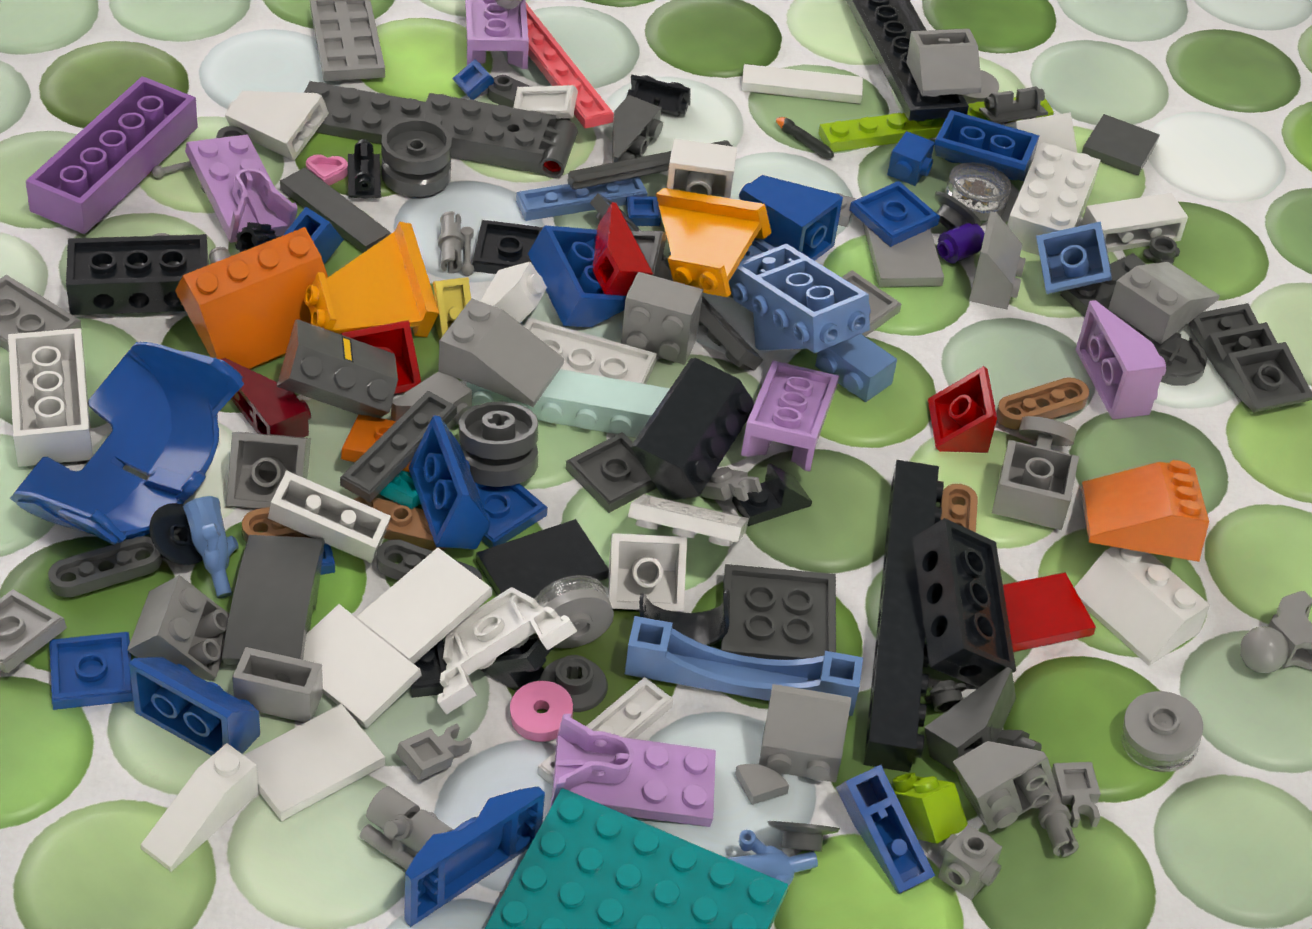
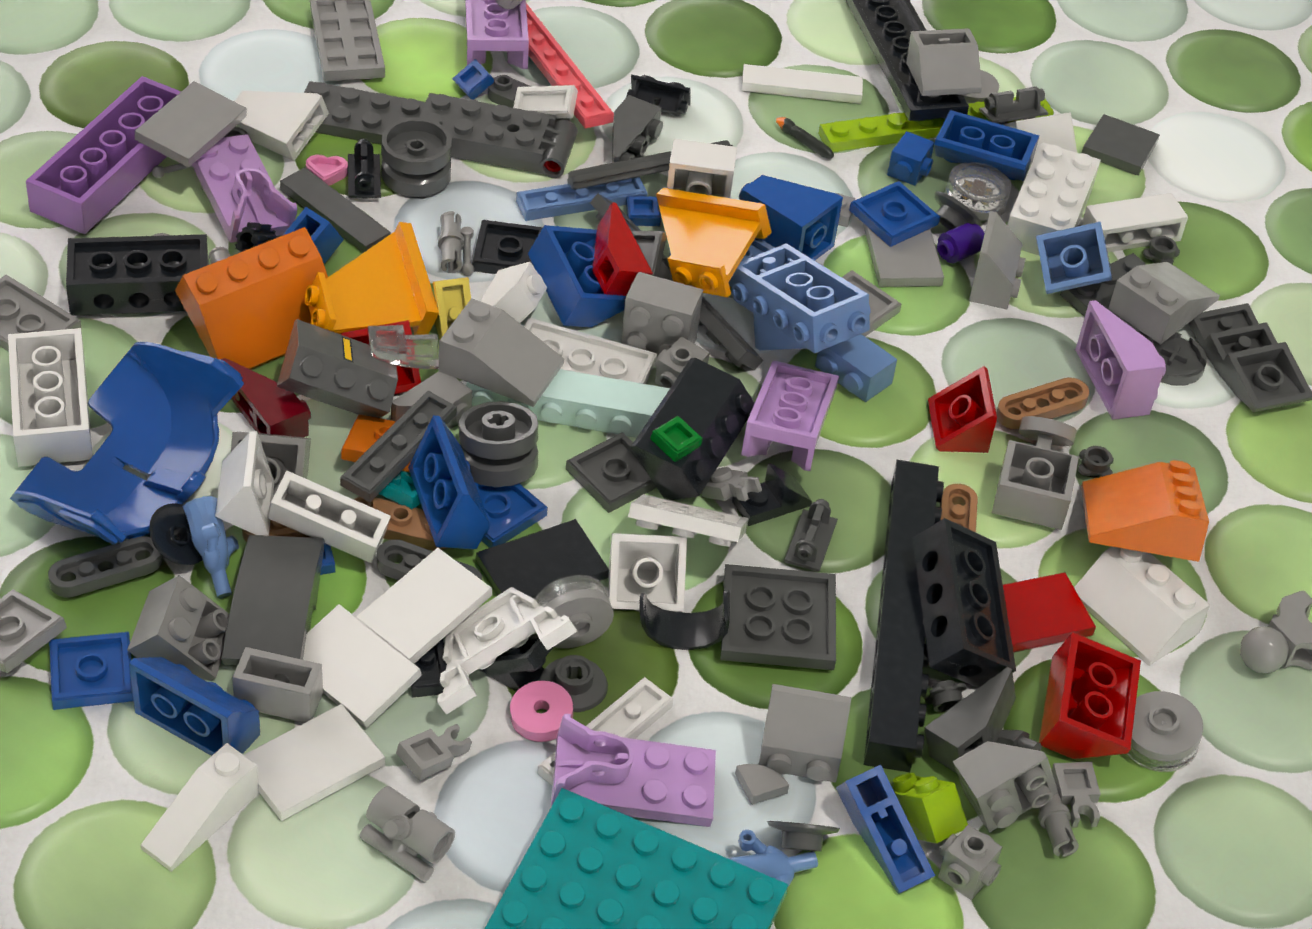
(190, 124): none -> light grey tile
(246, 487): none -> white slope
(396, 348): none -> clear slope
(472, 851): blue slope -> none
(671, 657): medium blue arch -> none
(672, 361): none -> light grey brick
(676, 438): none -> green tile
(812, 536): none -> dark grey hinge
(1089, 700): none -> red slope
(1095, 462): none -> dark grey plate

